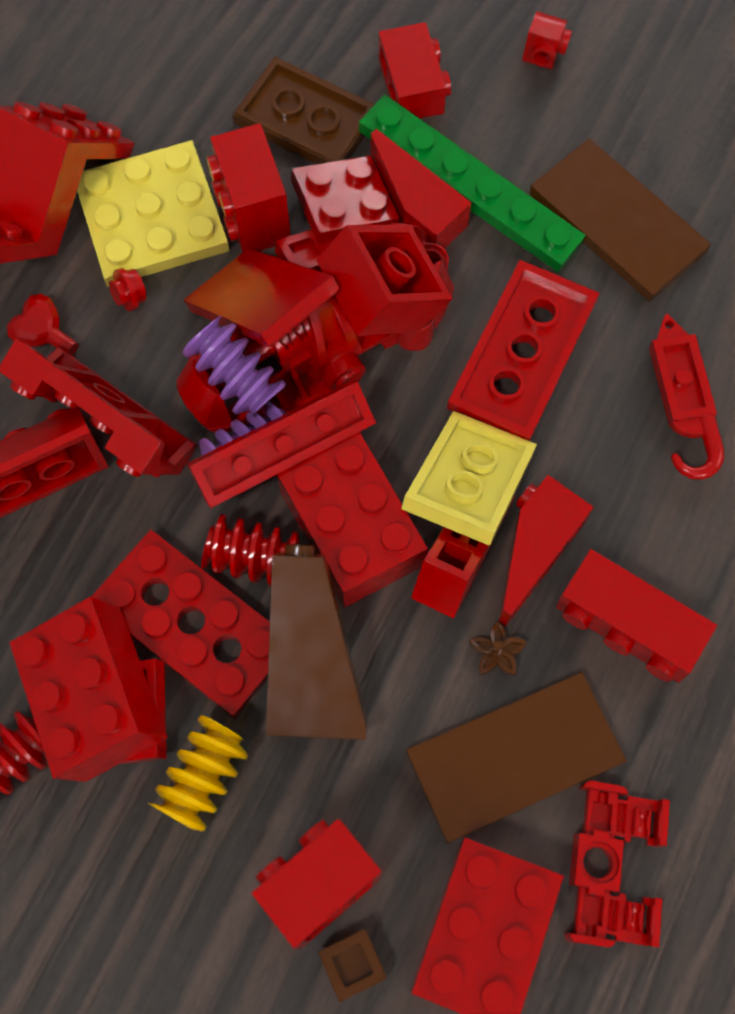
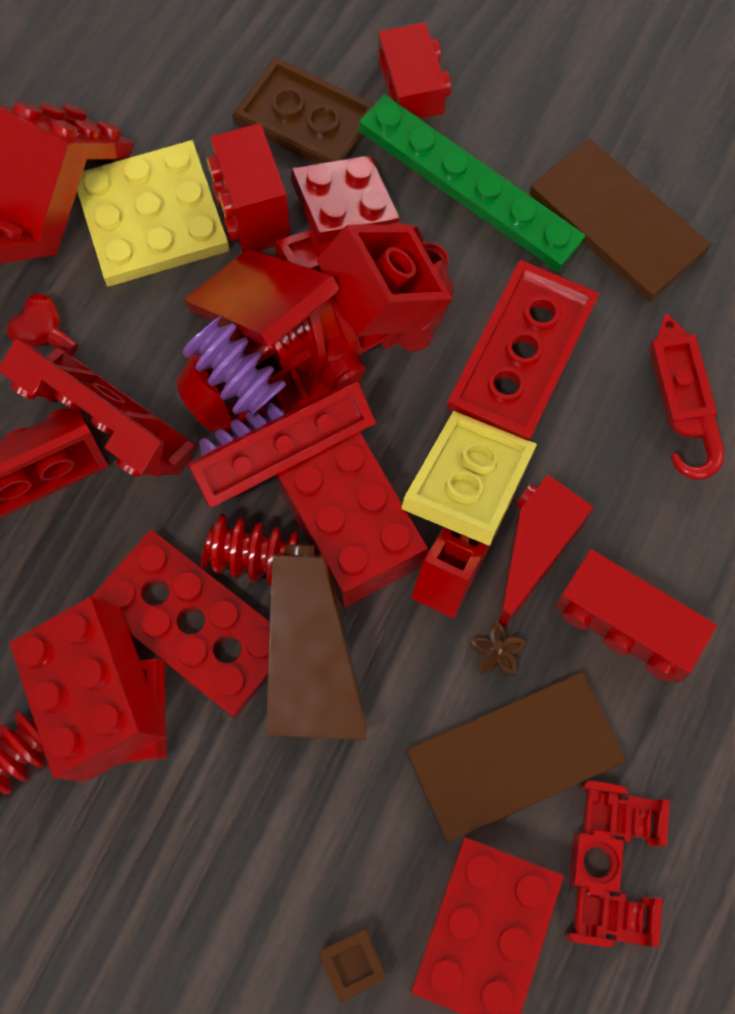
(127, 288): red plate -> none
(200, 774): yellow piece -> none
(316, 882): red brick -> none
(419, 194): red slope -> none
(546, 40): red plate -> none

